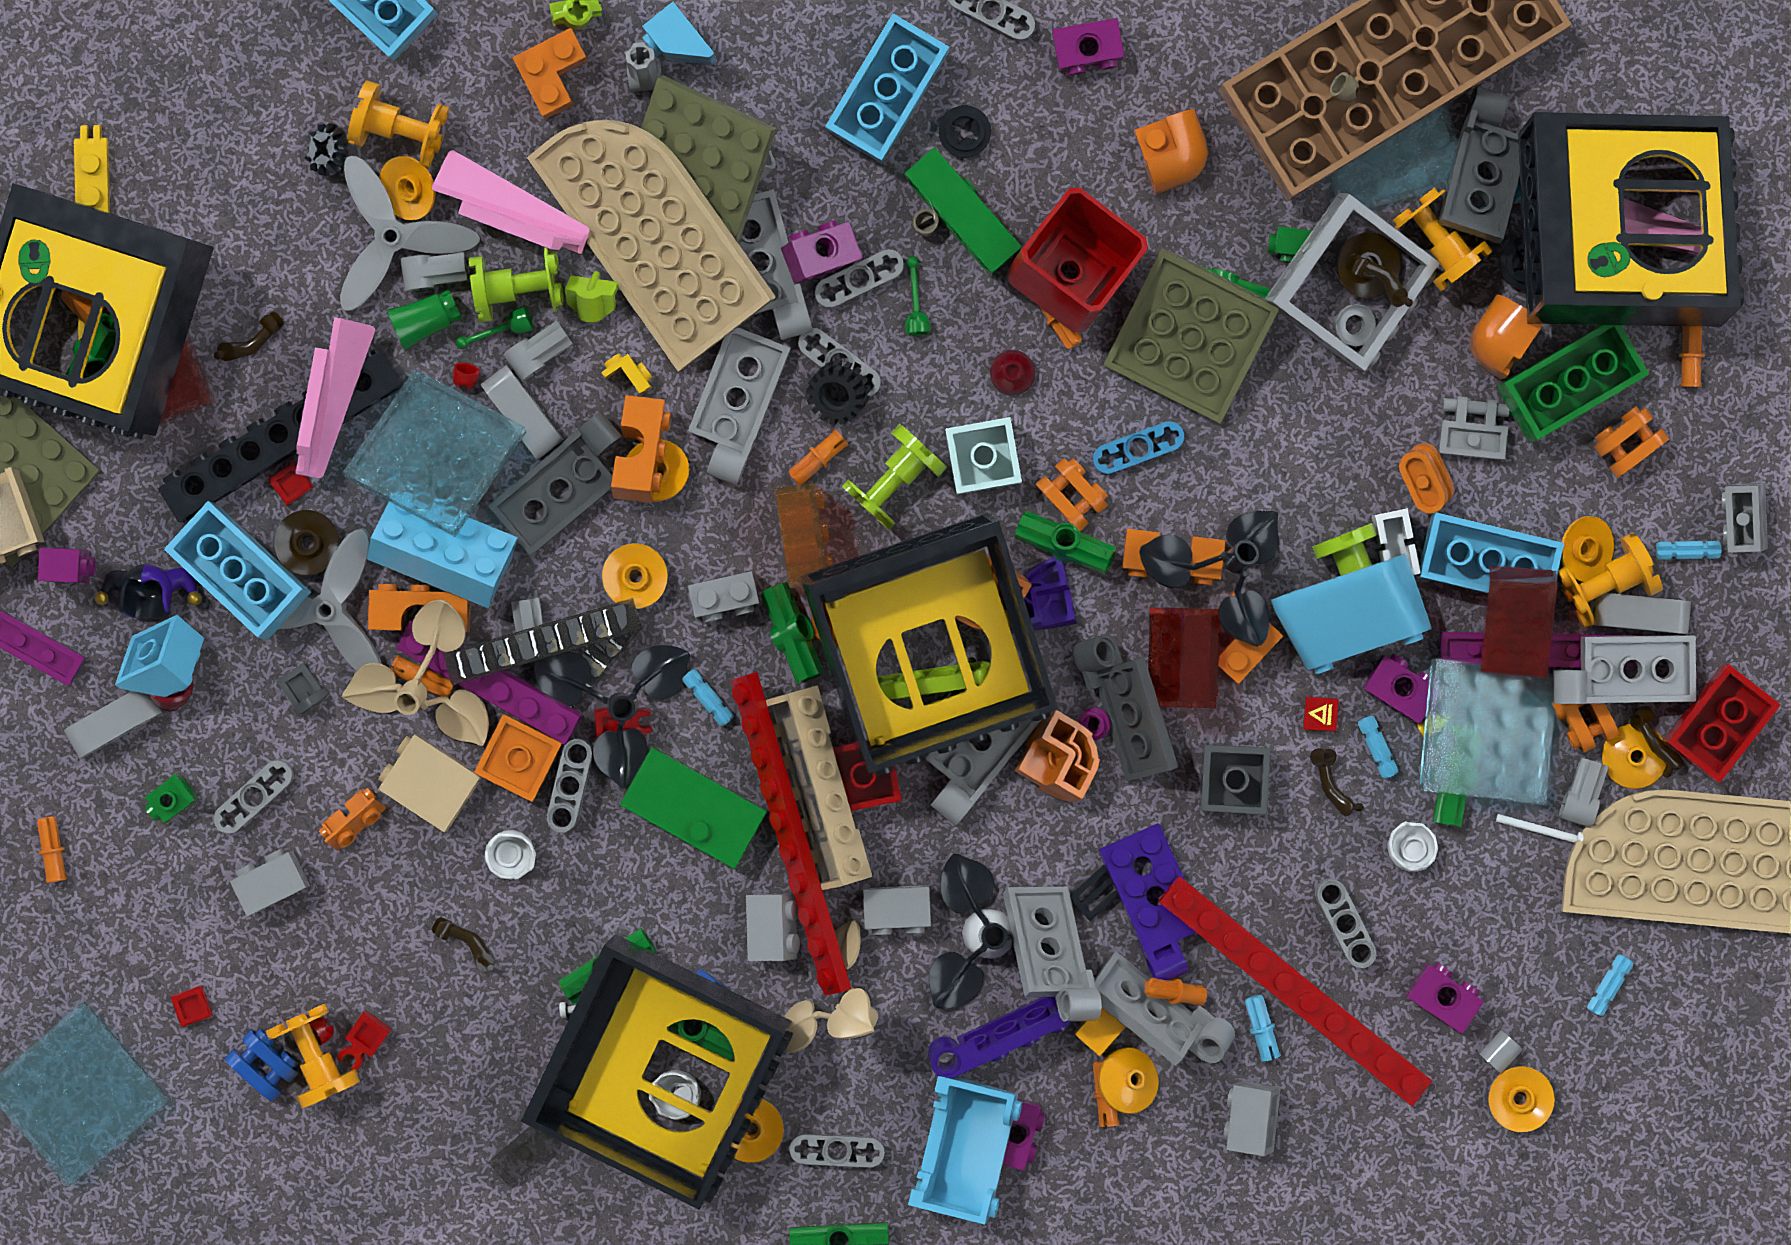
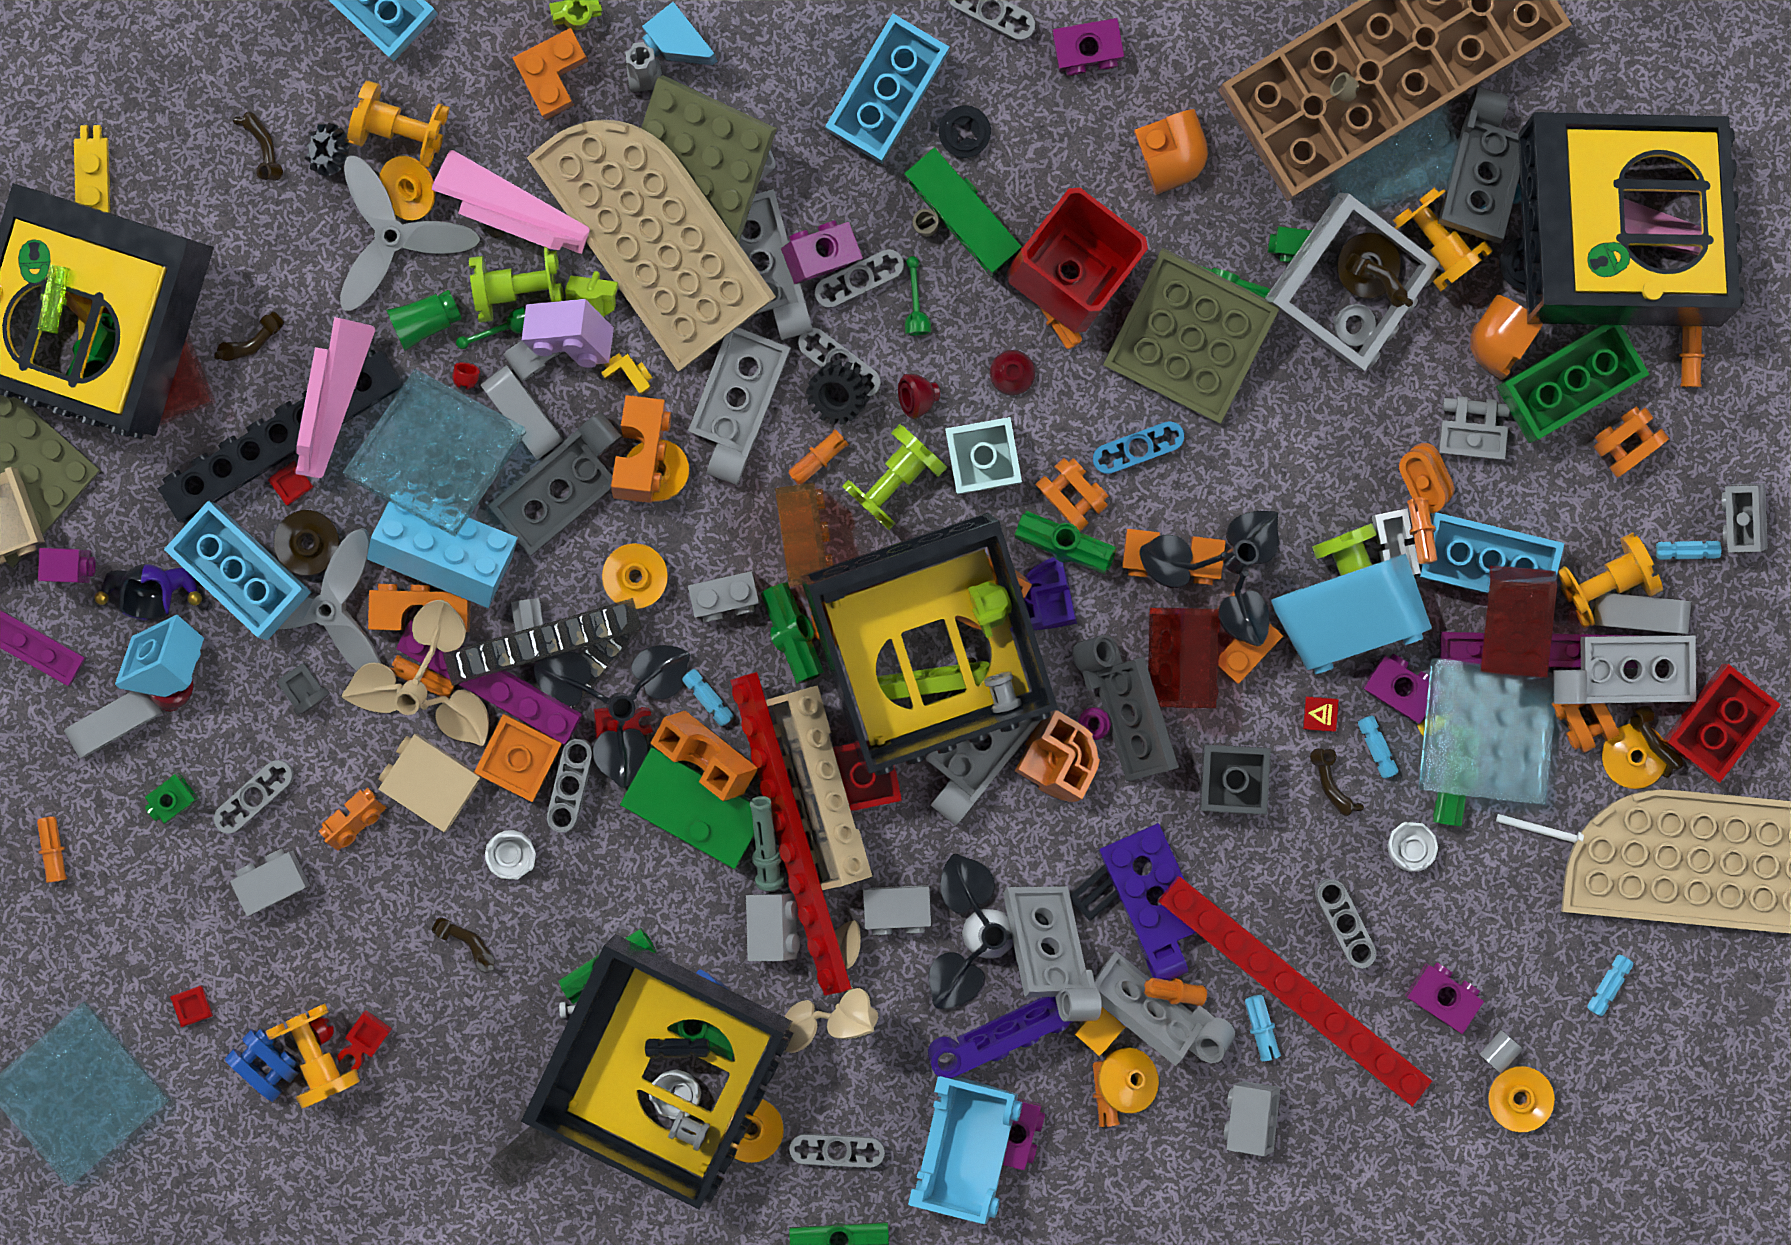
(53, 298): none -> clear neon green pin
(269, 168): none -> dark brown piece
(428, 271): light grey piece -> none
(568, 328): none -> lavender brick
(677, 1047): none -> black axle
(687, 739): none -> orange arch
(695, 1140): none -> light grey bush
(766, 855): none -> sand green pin
(917, 395): none -> dark red brick
(990, 605): none -> lime piece
(1002, 692): none -> light grey bush
(1422, 530): none -> orange axle
(1582, 798): light grey piece -> none
(1587, 547): light orange dish -> none

